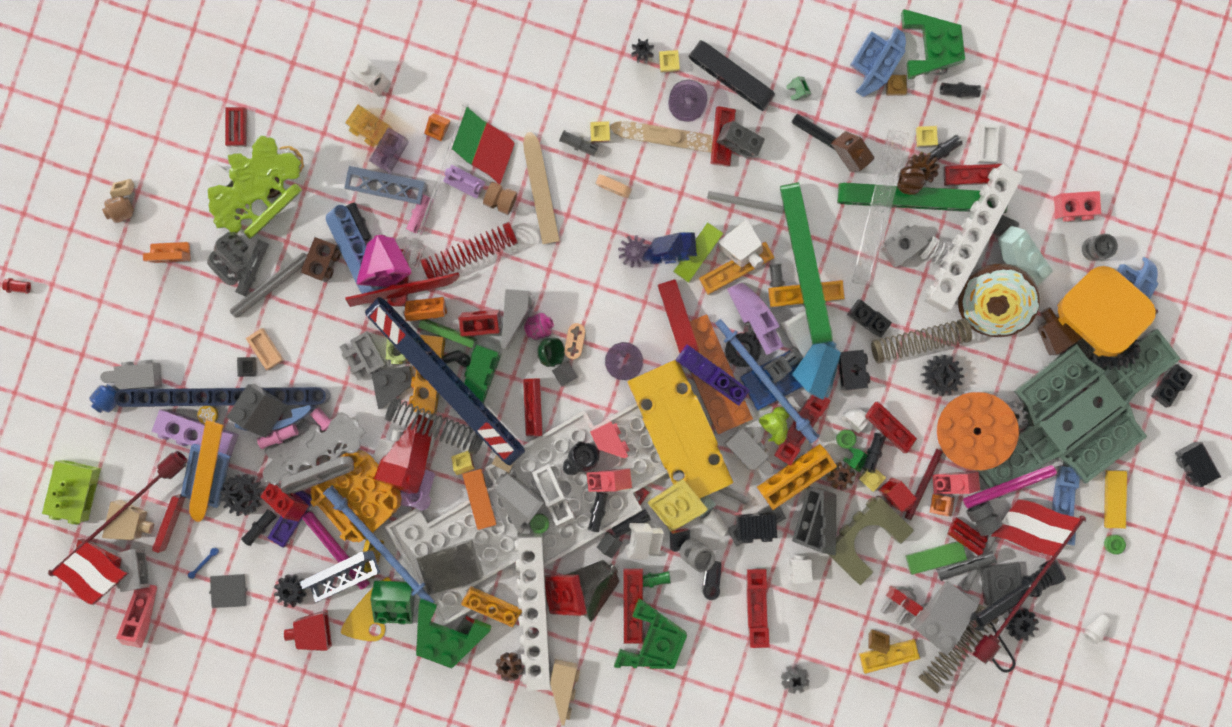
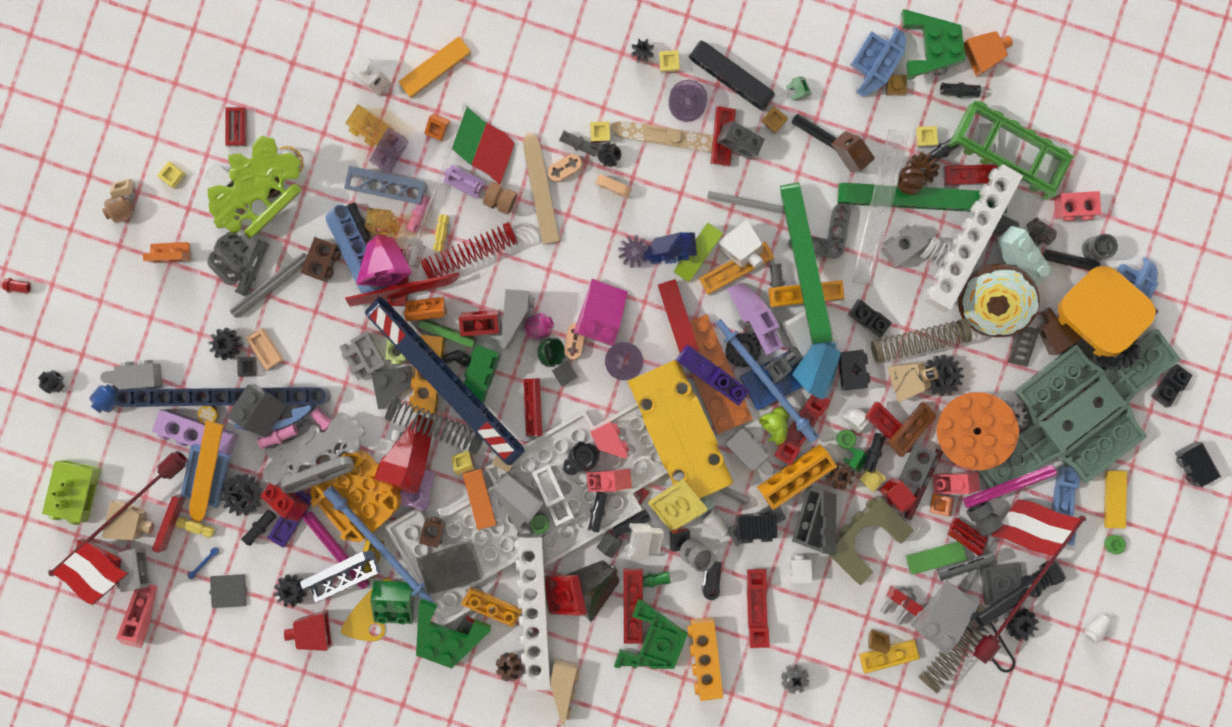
(51, 381): none -> black gear
(171, 174): none -> light yellow tile
(195, 527): none -> light yellow axle
(219, 346): none -> black gear
(382, 222): none -> clear yellow brick
(426, 538): none -> reddish brown brick
(434, 67): none -> light orange tile
(441, 232): none -> light yellow axle
(562, 164): none -> light nougat beam
(601, 313): none -> dark pink slope
(609, 154): none -> black gear
(713, 688): none -> light orange brick
(774, 119): none -> pearl gold plate
(826, 244): none -> dark grey beam
(910, 378): none -> tan torso
(912, 429): none -> dark orange tile
(914, 465): none -> dark grey brick
(986, 51): none -> orange torso
(1028, 135): none -> bright green window
(1029, 346): none -> clear smoke slope
(1041, 232): none -> clear smoke piece
(1070, 260): none -> black axle

